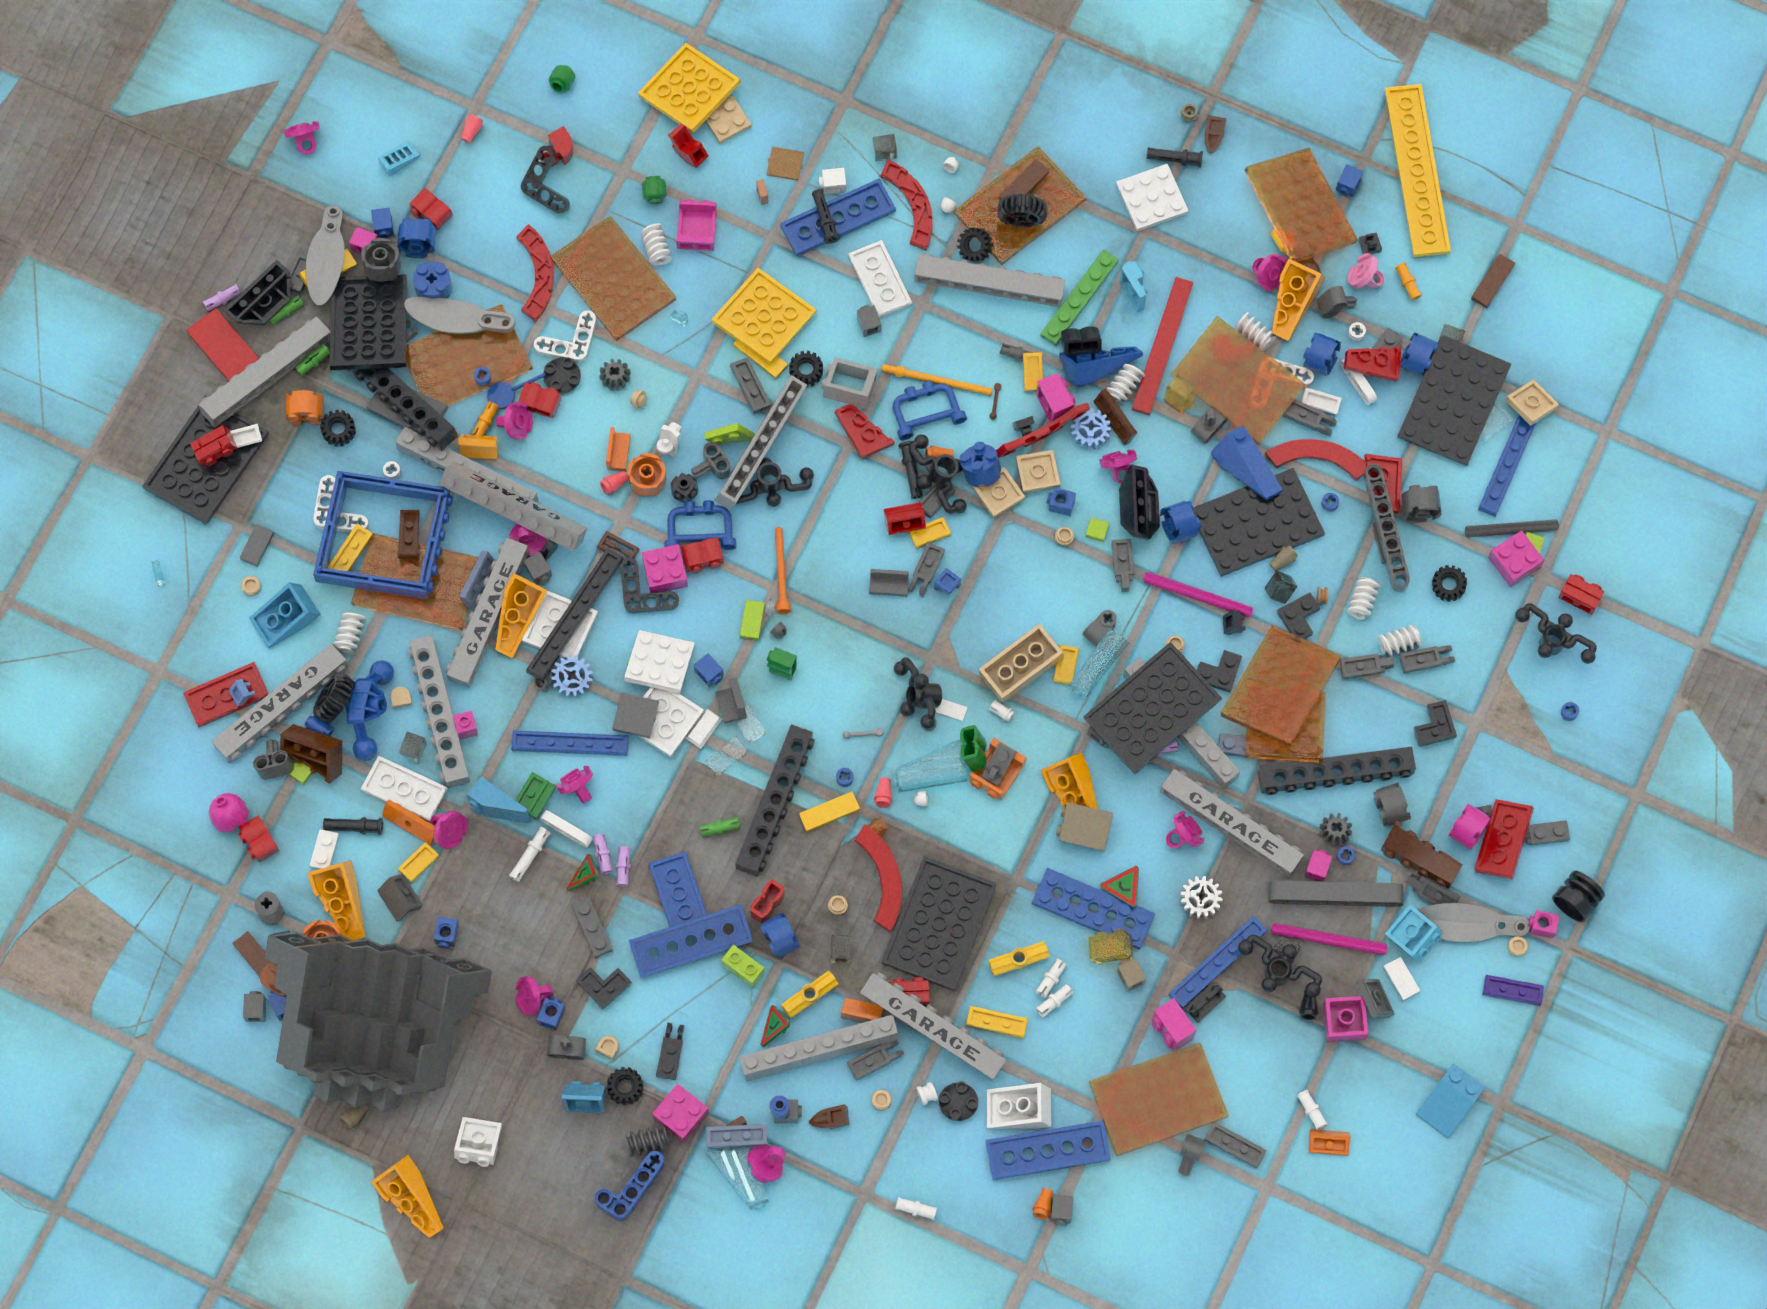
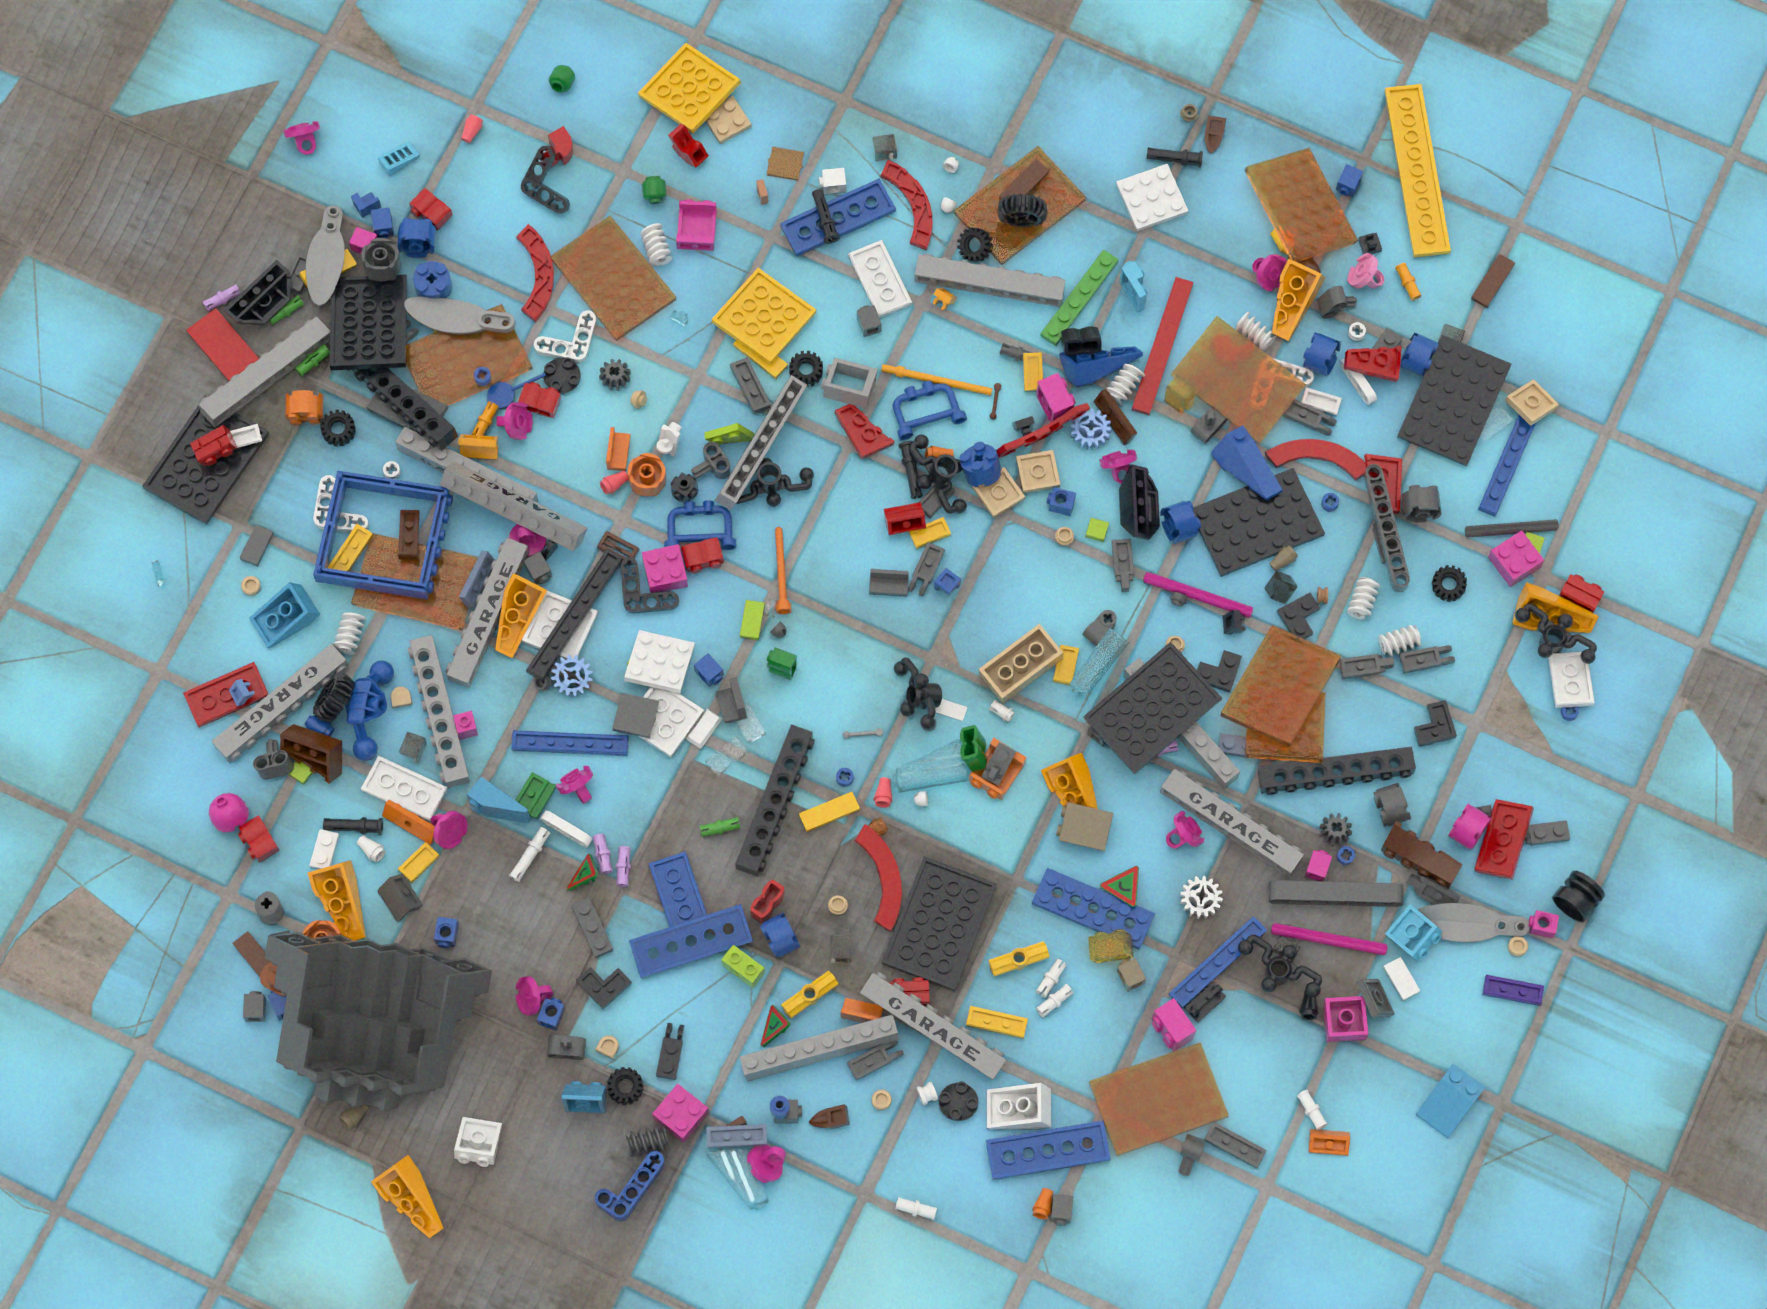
(366, 203): none -> blue panel
(372, 849): none -> white cone
(945, 296): none -> light orange tile
(1178, 599): none -> dark grey plate
(1553, 606): none -> light orange wedge
(1570, 680): none -> white tile

